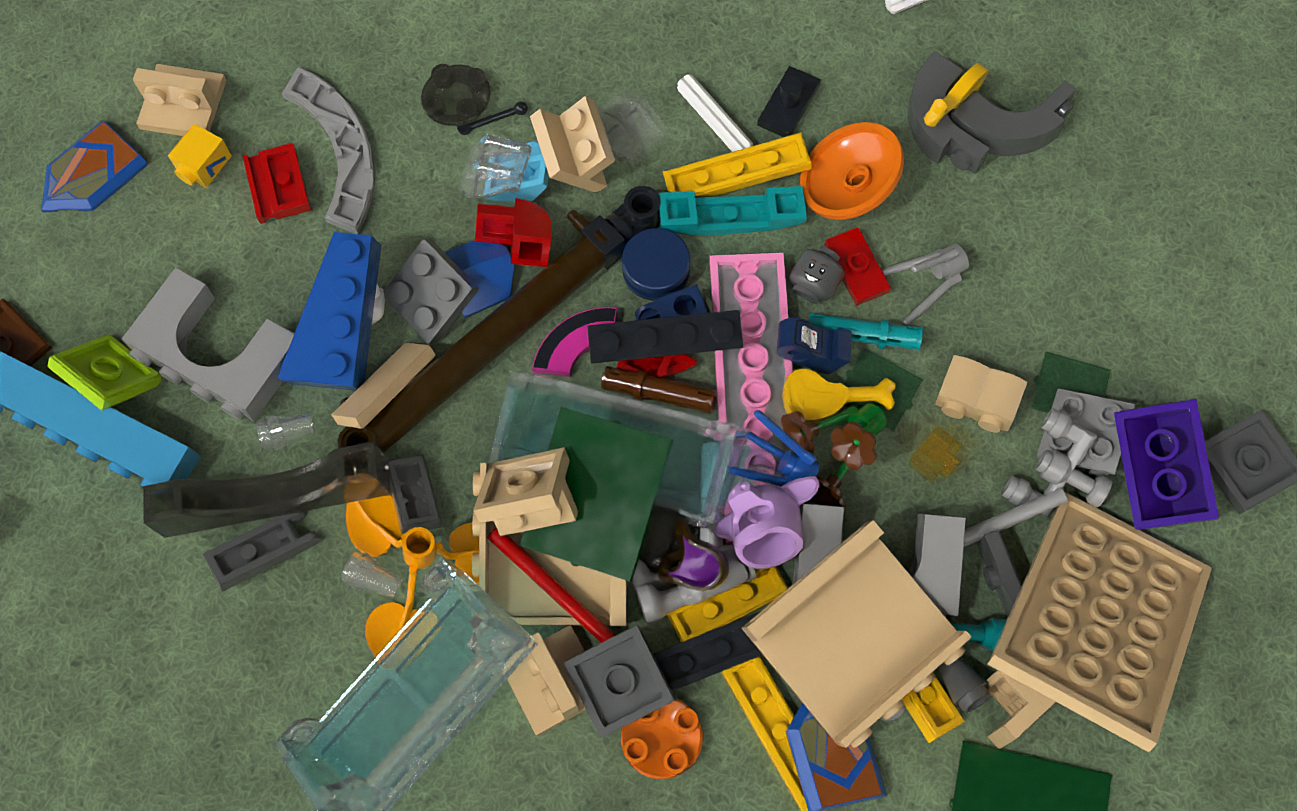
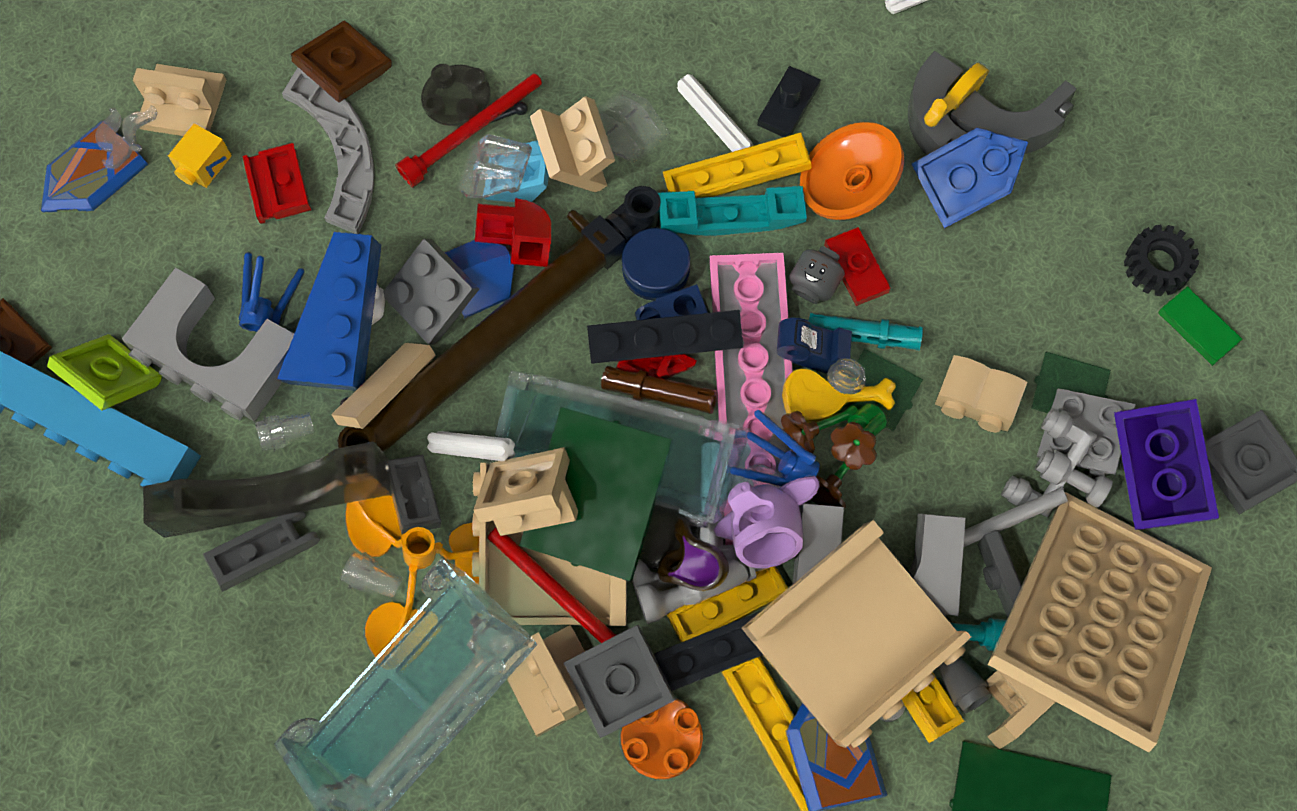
(121, 146): none -> clear piece
(258, 309): none -> blue plant
(341, 61): none -> reddish brown tile
(416, 167): none -> red piece
(471, 445): none -> white axle
(569, 341): tile -> none
(847, 376): none -> clear plate
(936, 455): clear yellow plate -> none
(943, 263): light grey plant -> none
(970, 173): none -> blue tile
(1170, 243): none -> black tyre
(1200, 326): none -> green tile

